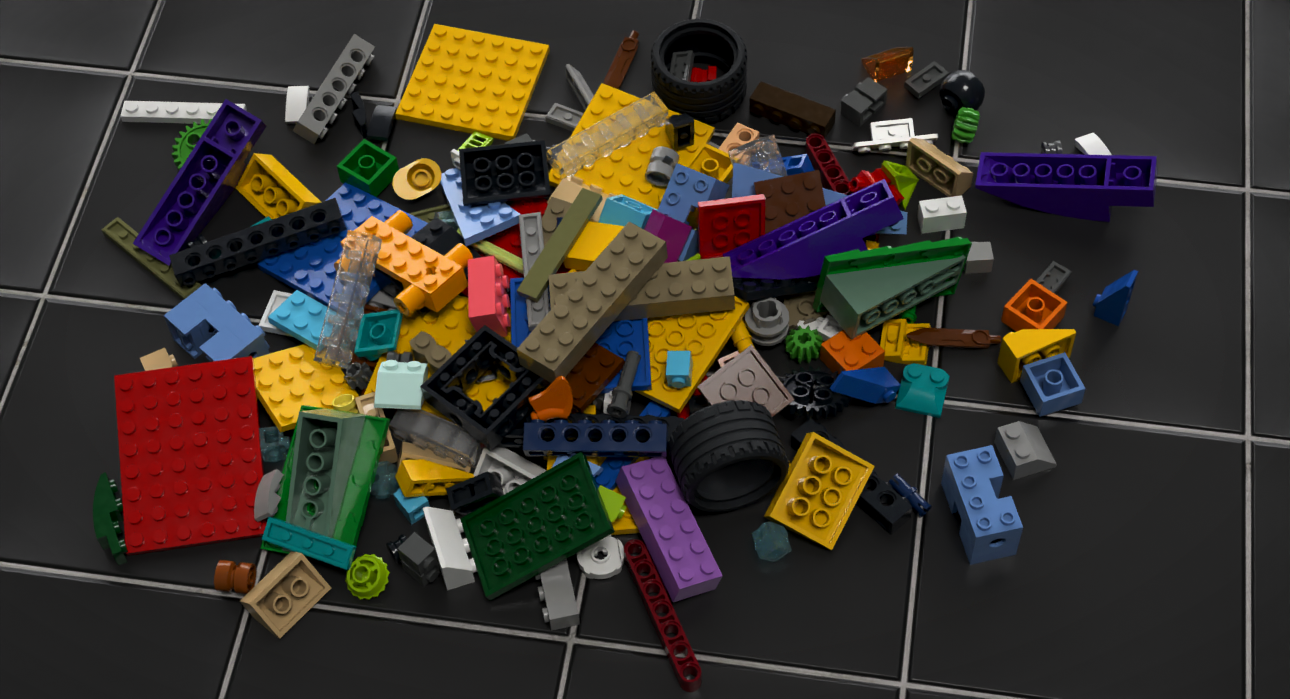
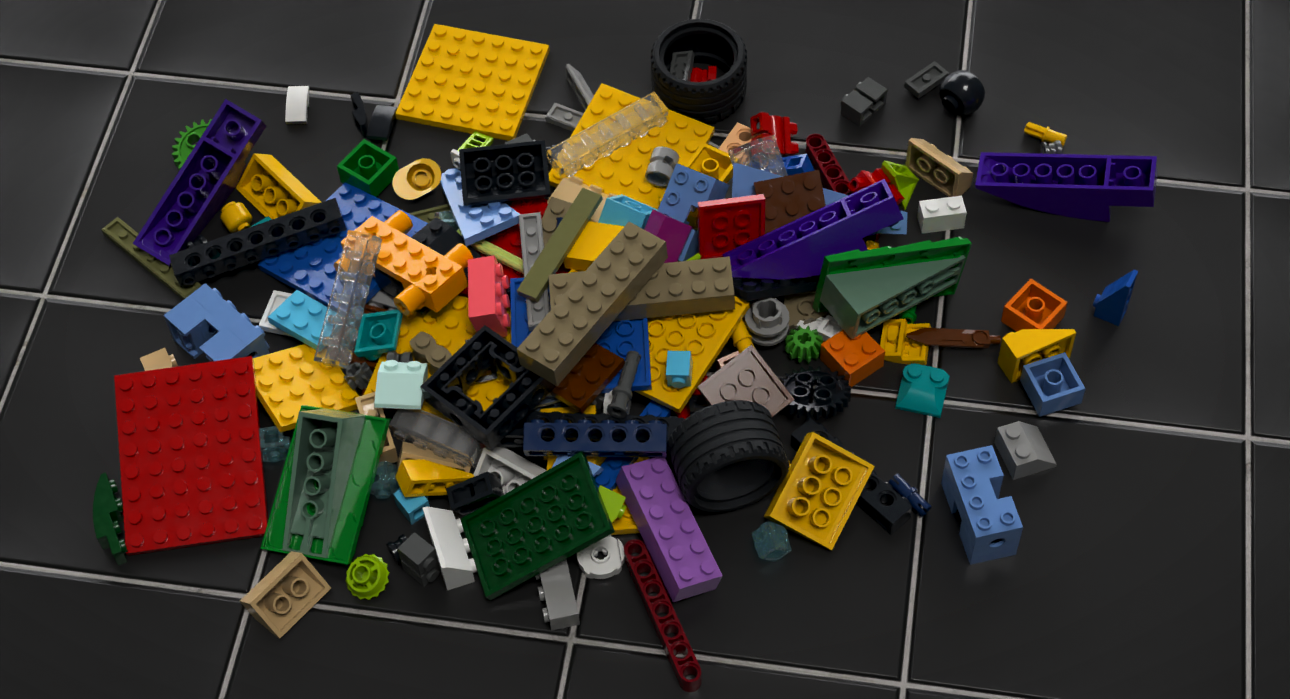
(170, 111): white plate -> none
(233, 576): dark orange wheel -> none
(235, 216): none -> yellow head
(266, 497): light grey slope -> none
(307, 125): light grey brick -> none
(309, 543): teal tile -> none
(345, 403): light yellow wheel -> none
(553, 402): orange arm -> none
(622, 61): reddish brown piece -> none
(680, 131): black slope -> none
(777, 126): none -> red hips
(791, 110): dark brown brick -> none
(868, 384): blue slope -> none
(889, 63): clear orange slope -> none
(891, 134): white bracket -> none
(965, 125): bright green gear -> none
(979, 258): light grey brick -> none
(1044, 134): none -> yellow axle
(1054, 277): dark grey plate -> none
(1091, 145): white slope -> none

